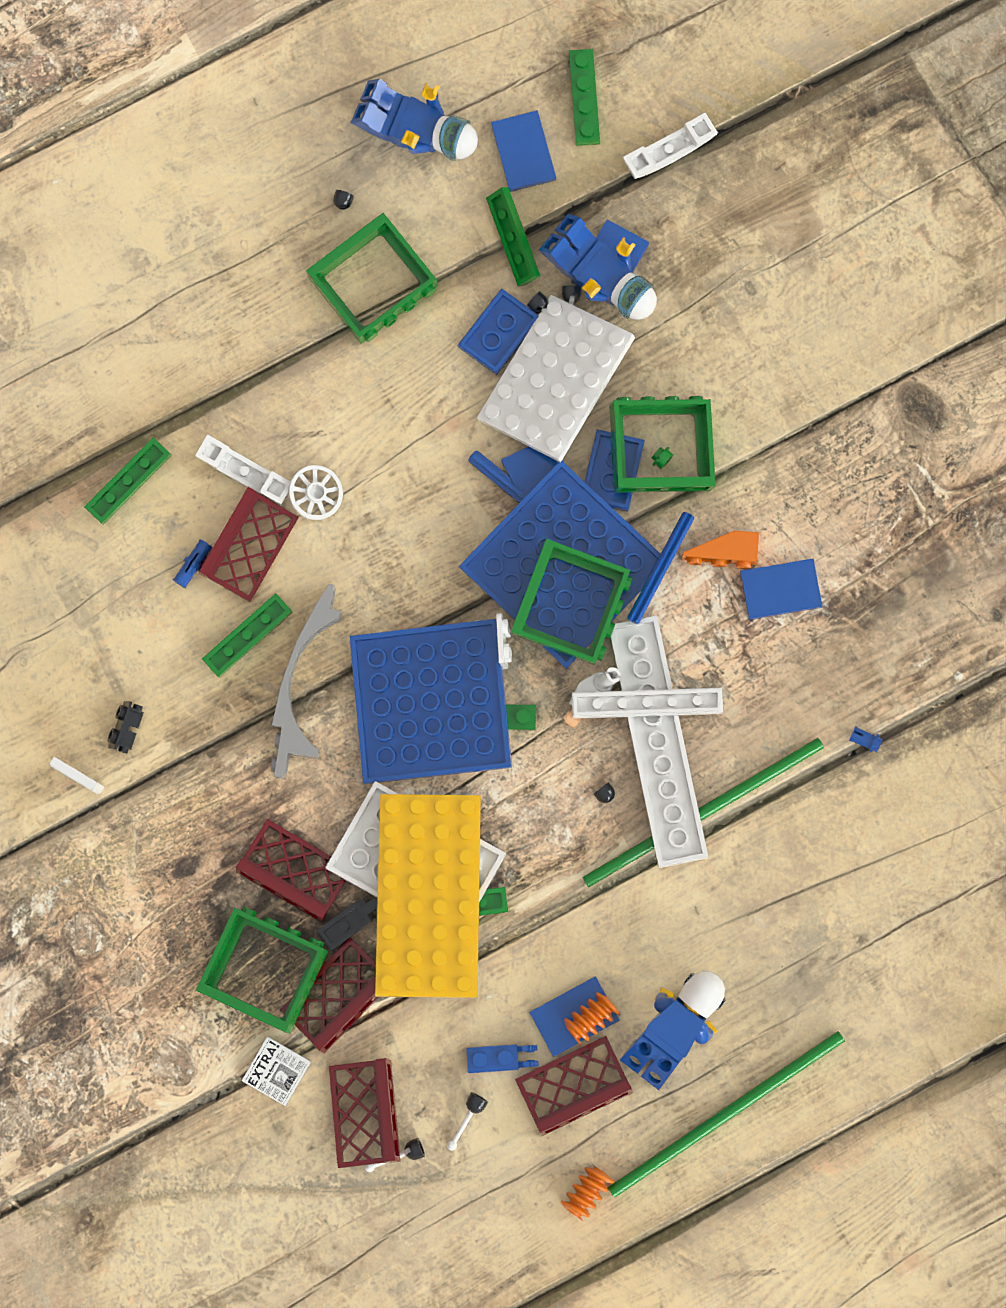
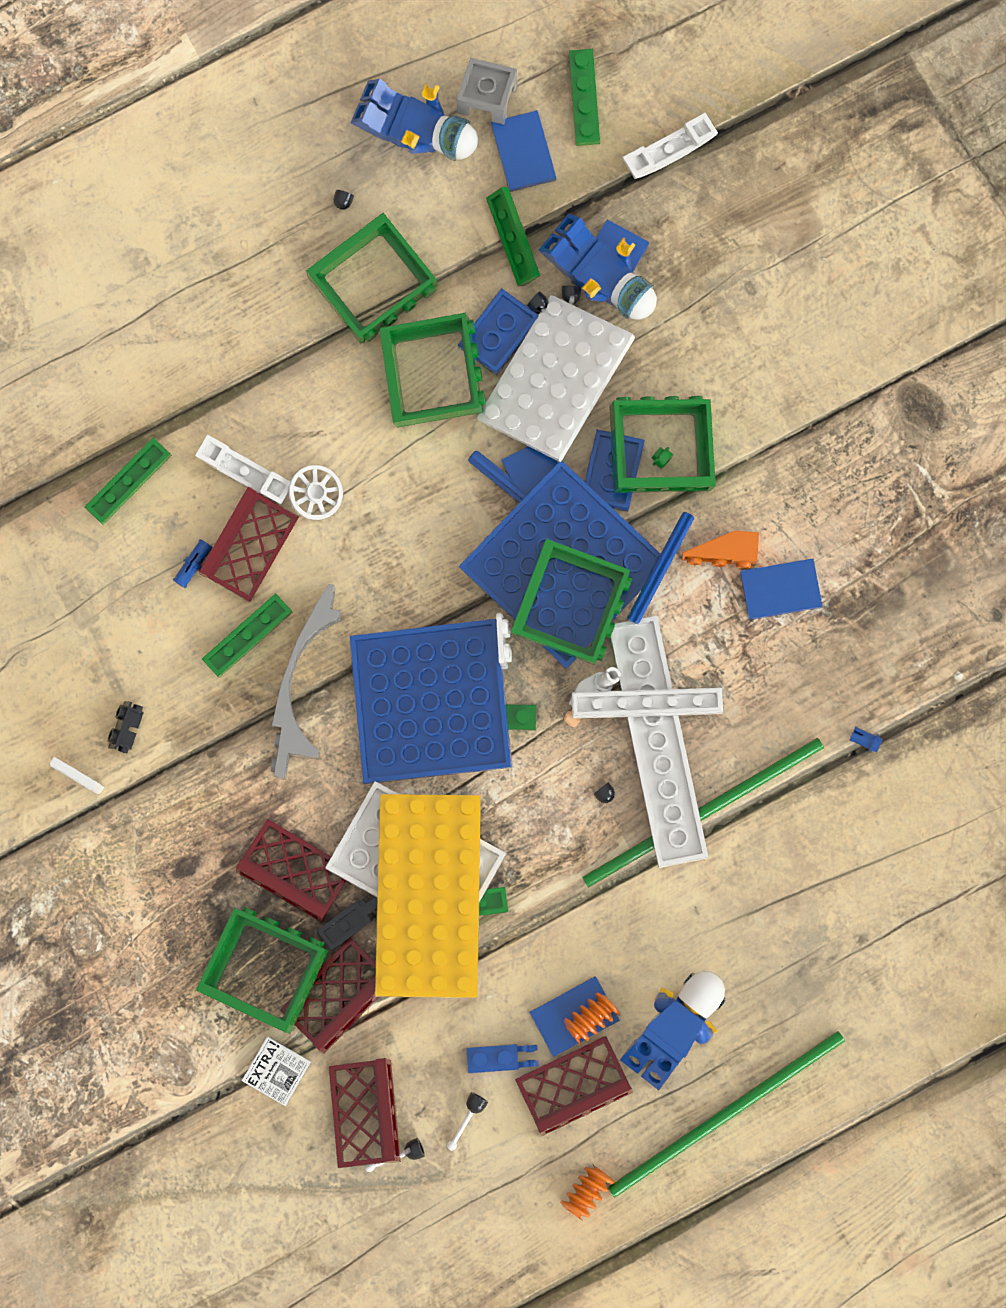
(423, 329): none -> green piece
(487, 88): none -> light grey panel

